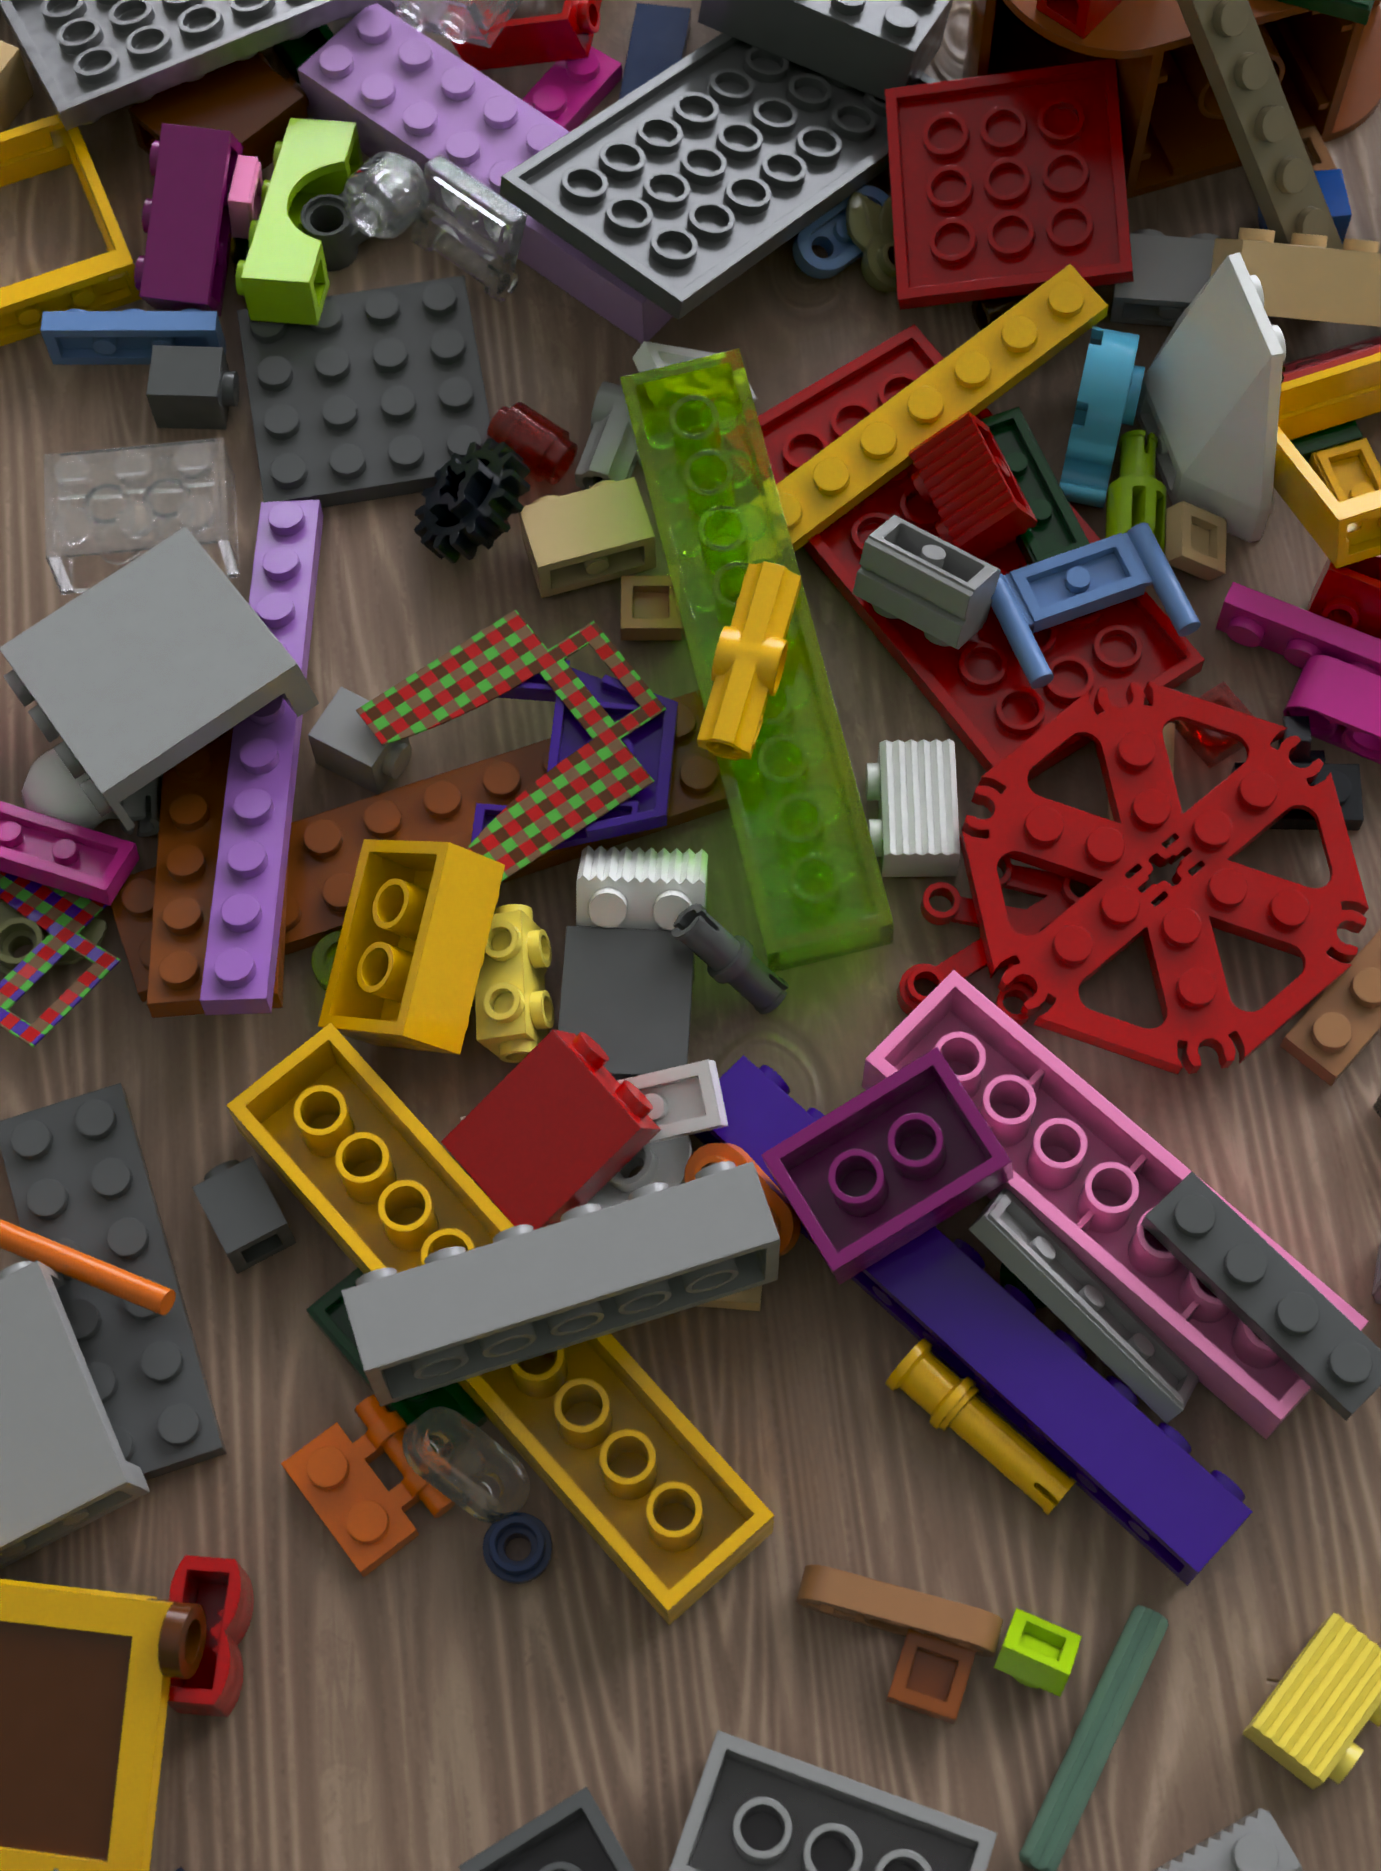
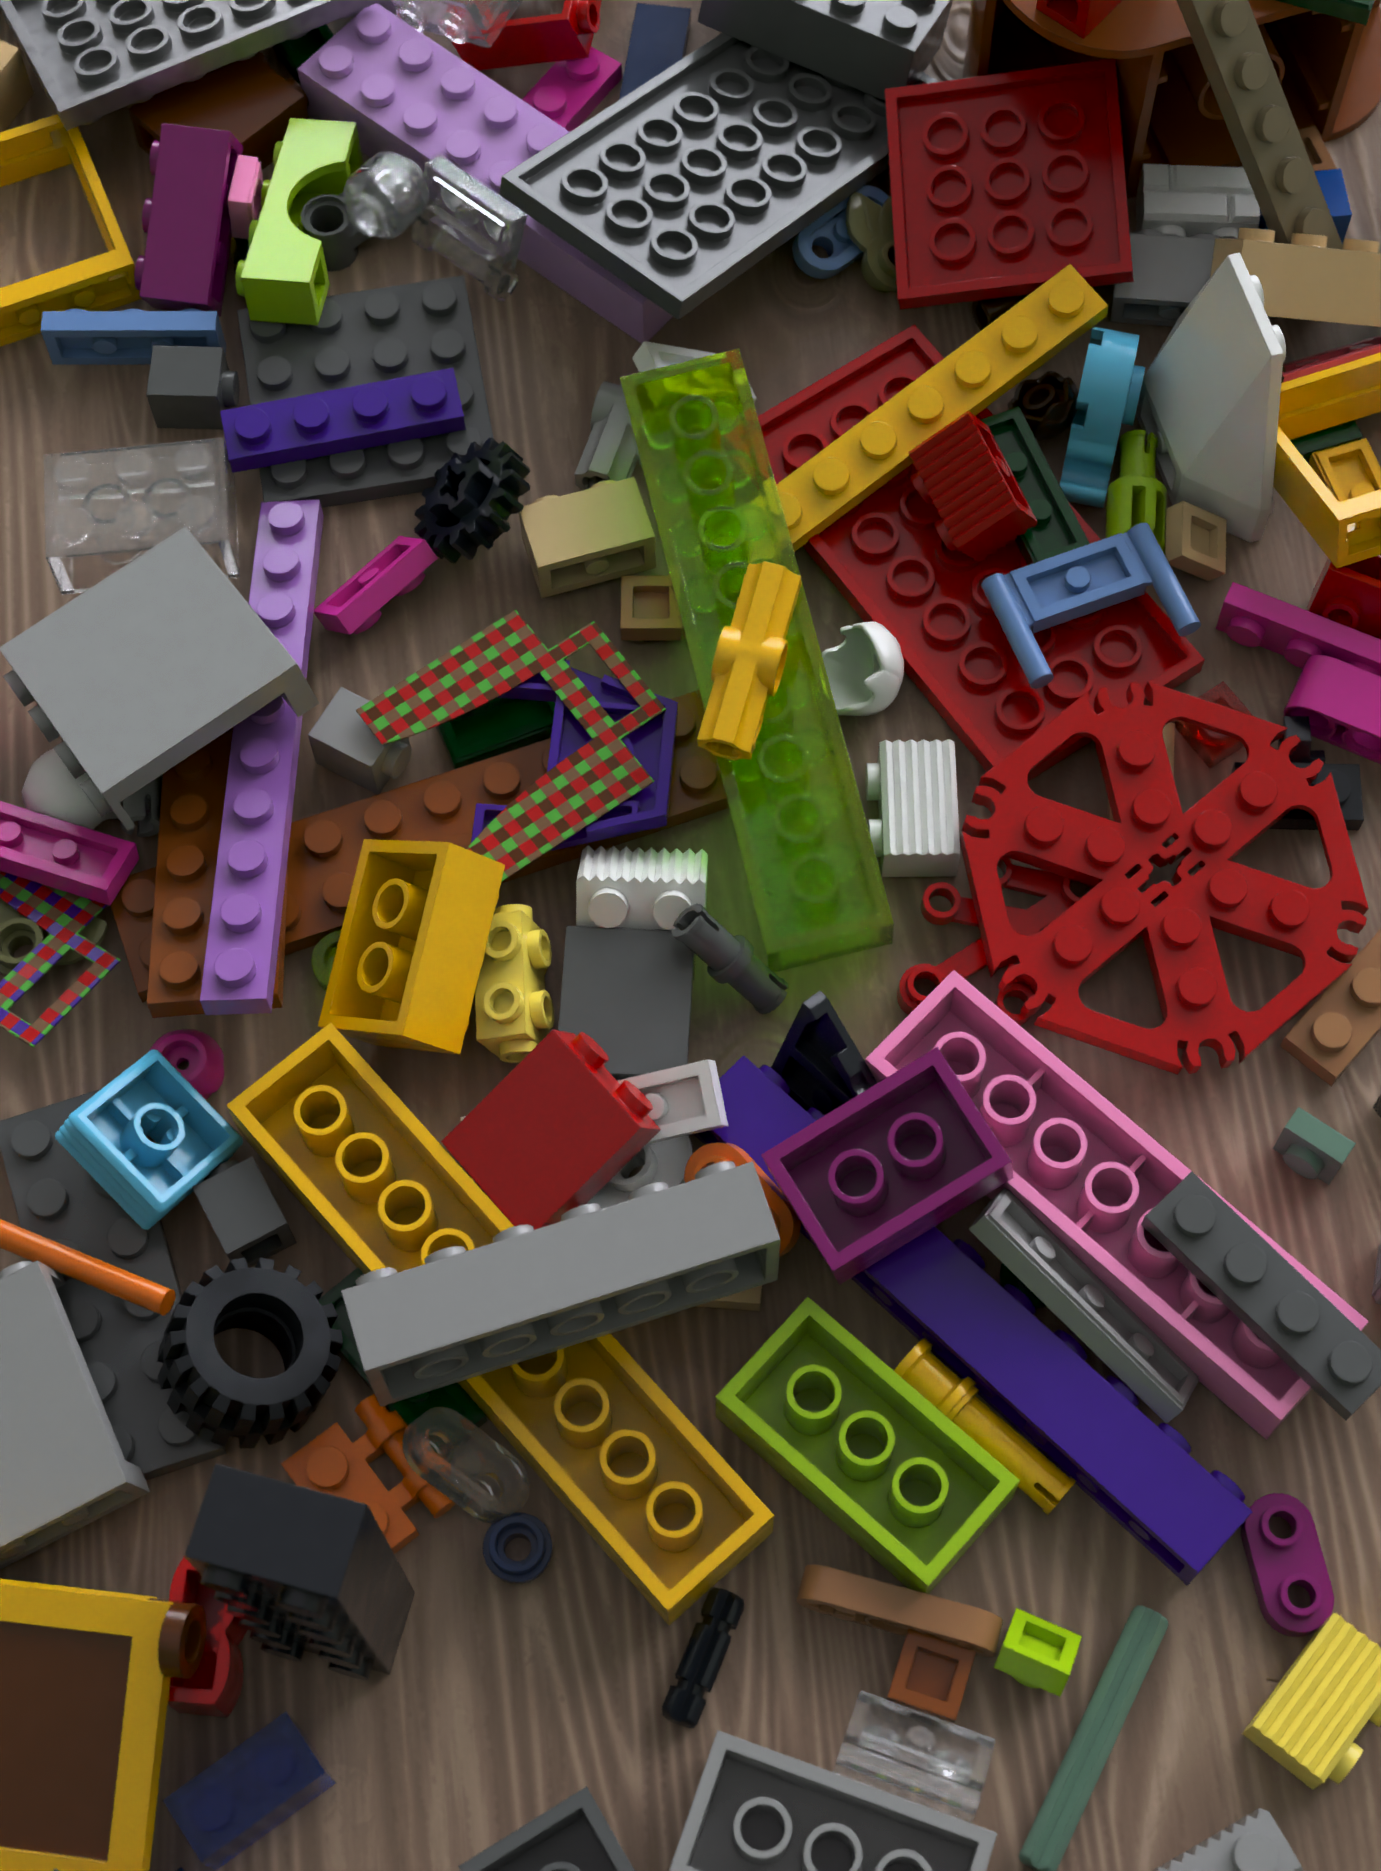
(112, 1143): none -> medium azure brick
(202, 1053): none -> dark pink plate
(249, 1791): none -> clear blue brick
(267, 1304): none -> black tyre
(301, 1571): none -> black brick
(342, 420): none -> dark purple plate
(390, 573): none -> dark pink plate
(496, 729): none -> dark green tile
(536, 439): clear red brick -> none
(703, 1657): none -> black axle
(821, 1059): none -> black wing
(864, 669): none -> white hair
(865, 1447): none -> lime brick
(915, 1756): none -> clear plate
(925, 582): light grey brick -> none
(1046, 403): none -> dark brown plate
(1195, 200): none -> white brick
(1287, 1562): none -> magenta plate
(1312, 1147): none -> sand green plate

